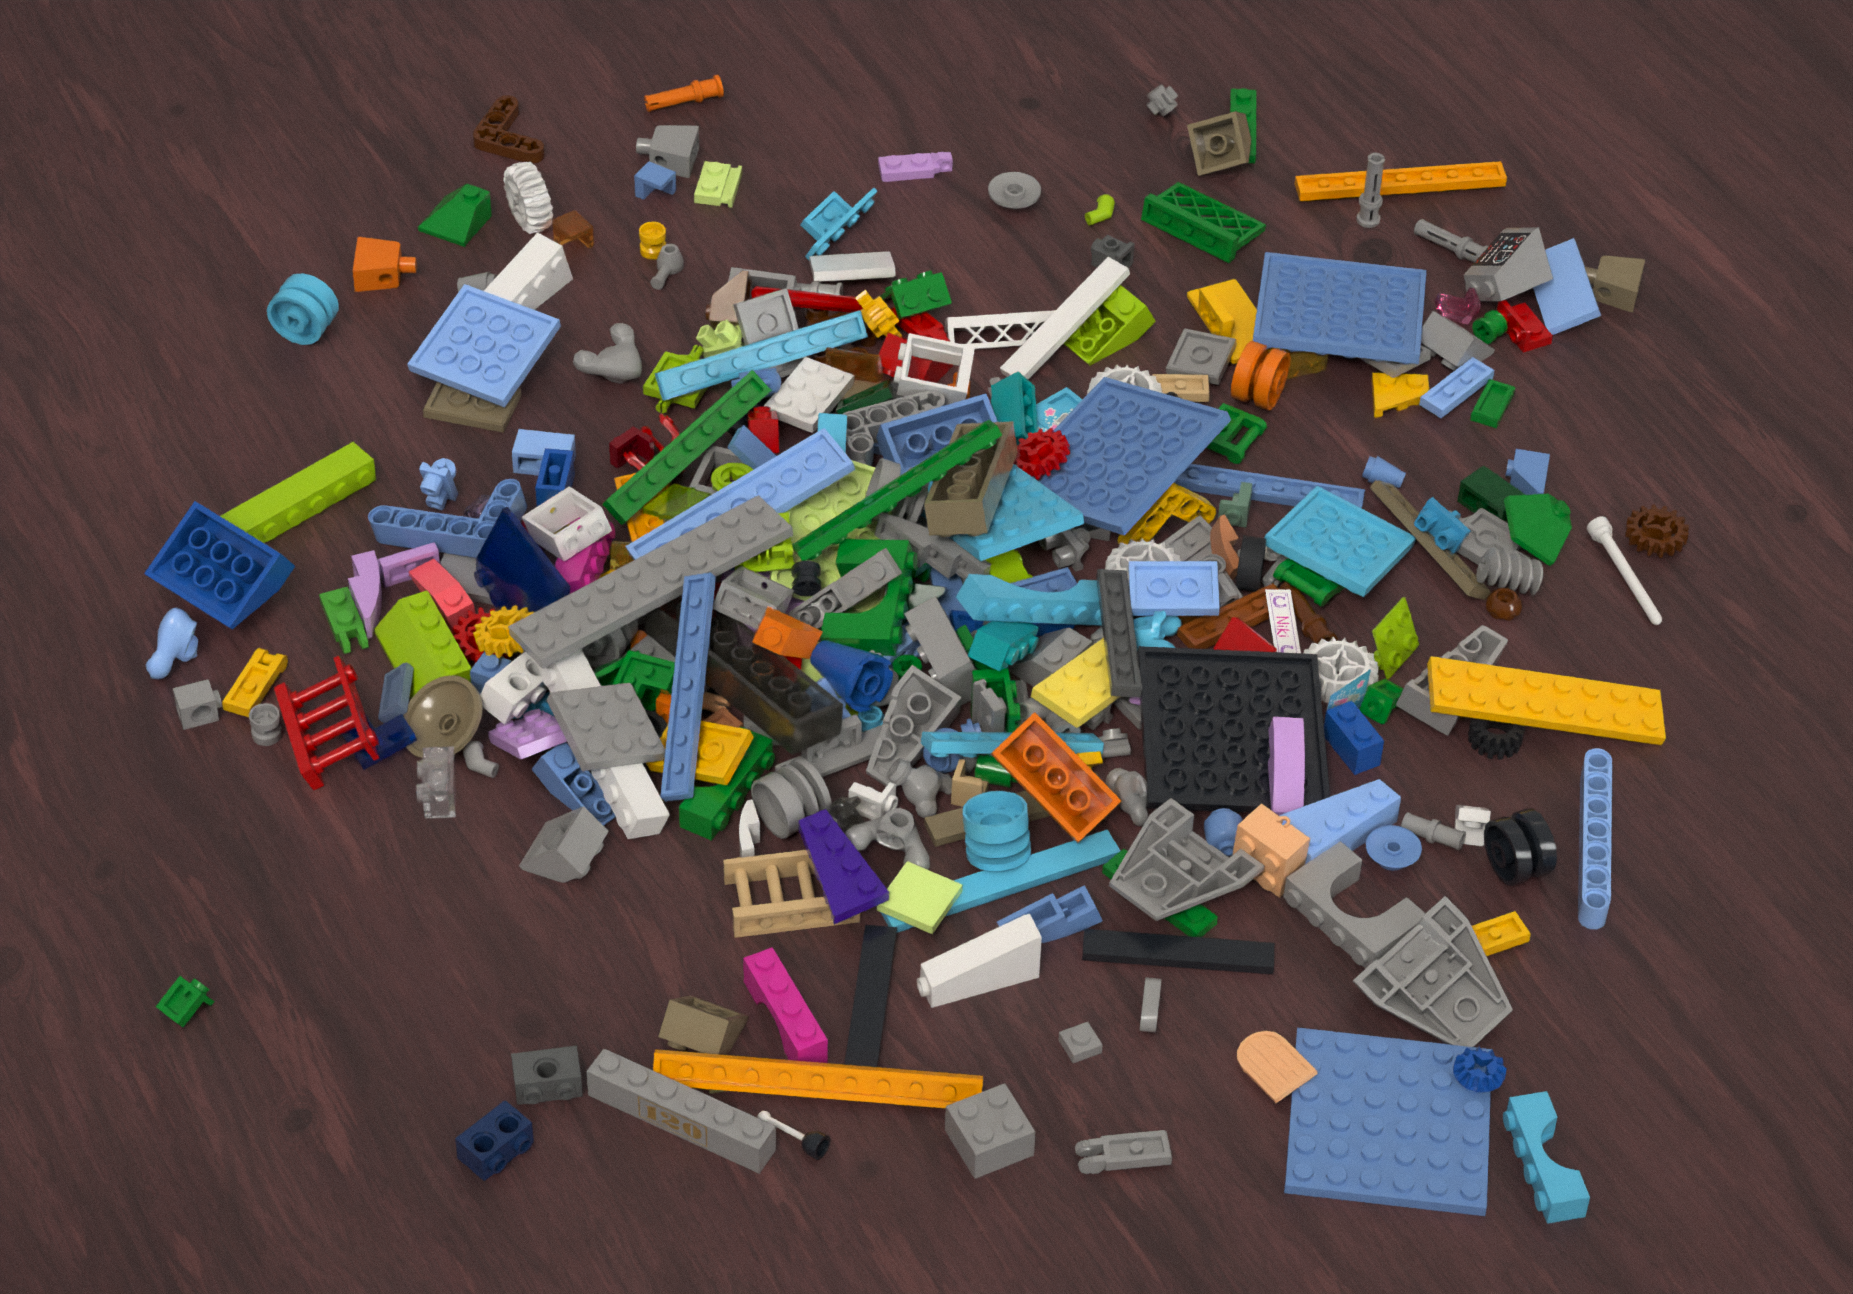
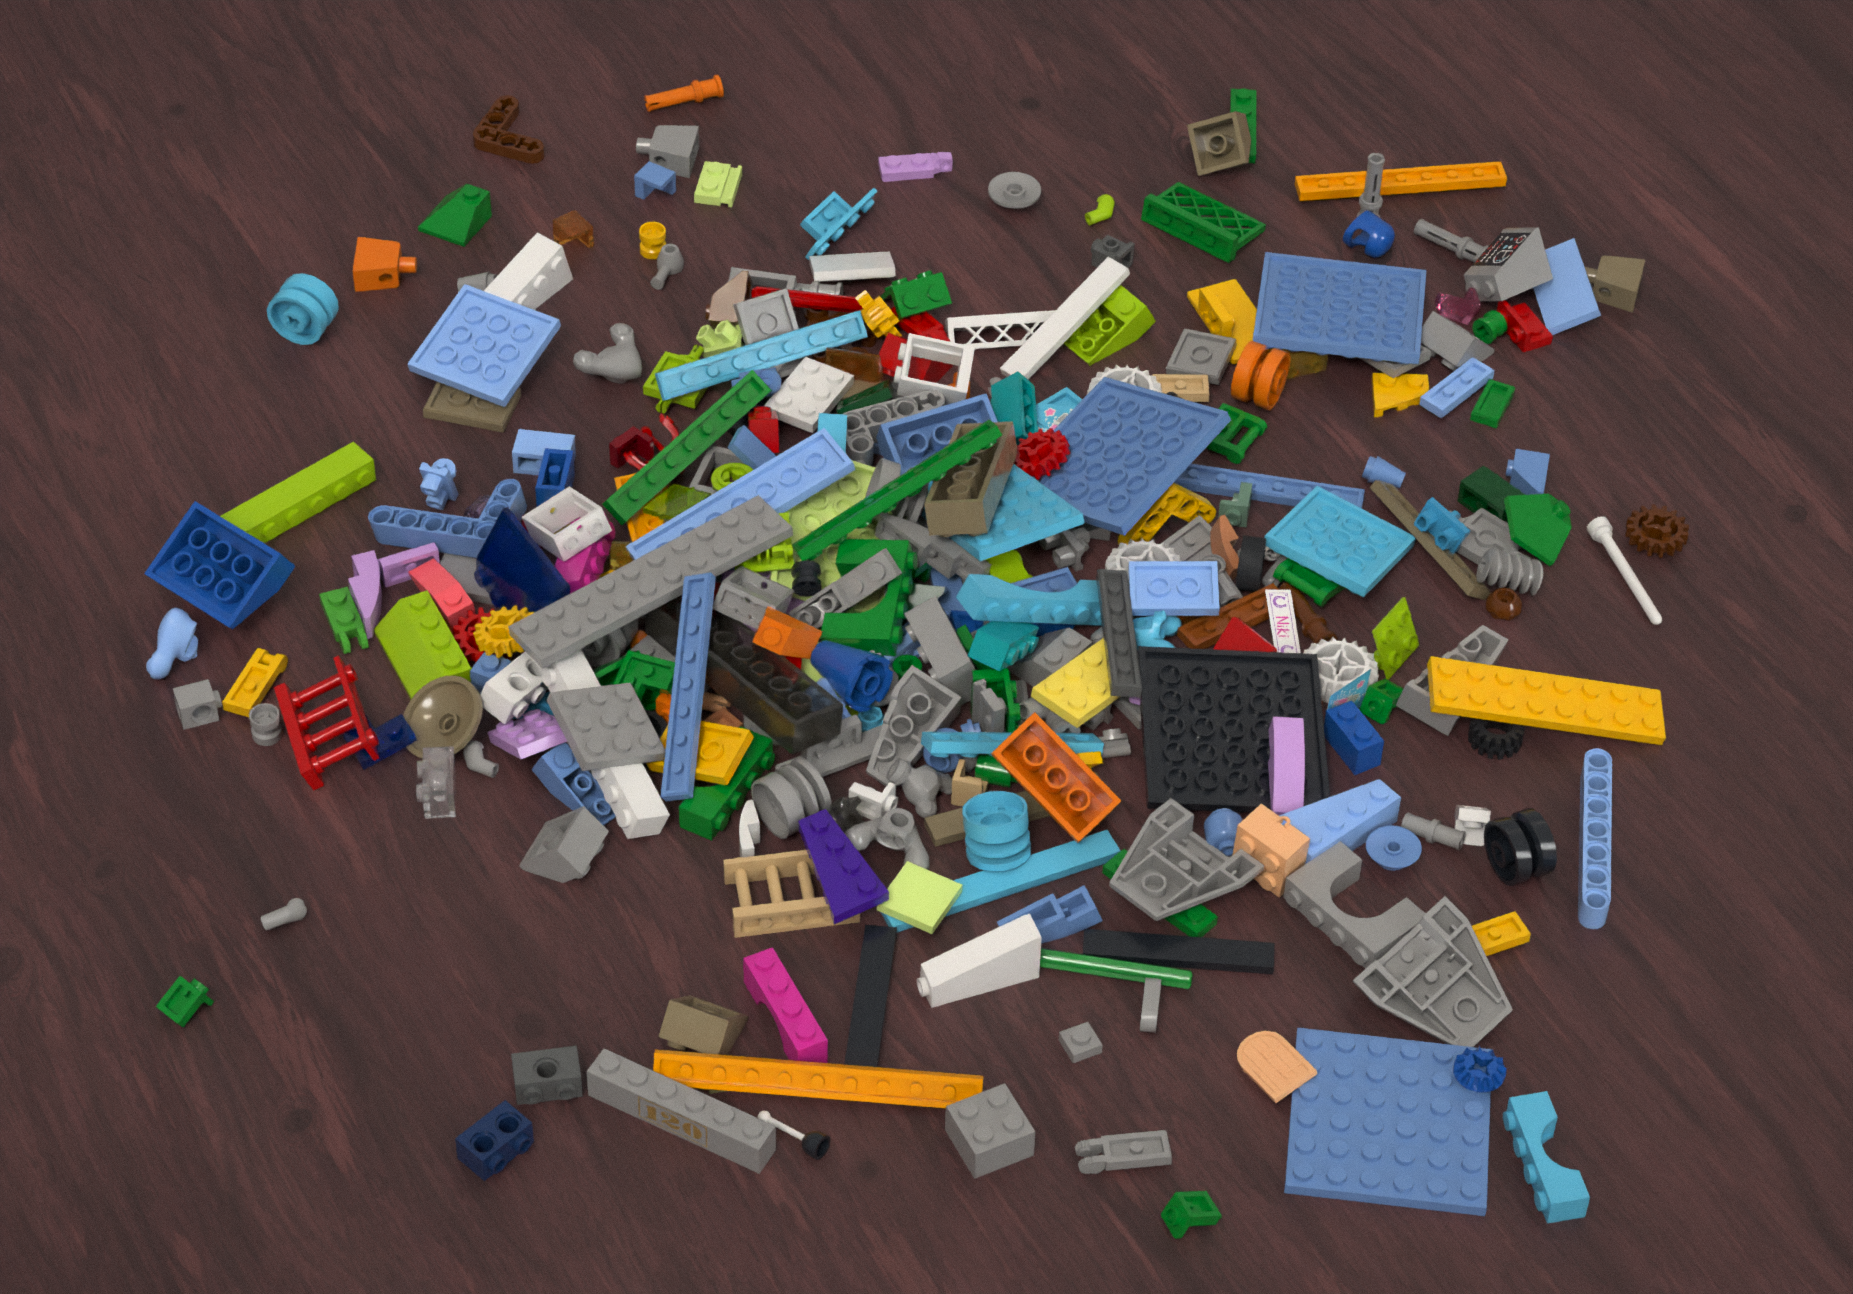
(292, 912): none -> light grey arm
(395, 692): sand blue tile -> none
(528, 197): white gear -> none
(1114, 968): none -> green axle
(1132, 792): light grey animal -> none
(1162, 100): light grey gear -> none
(1189, 1209): none -> green bracket
(1376, 234): none -> blue helmet

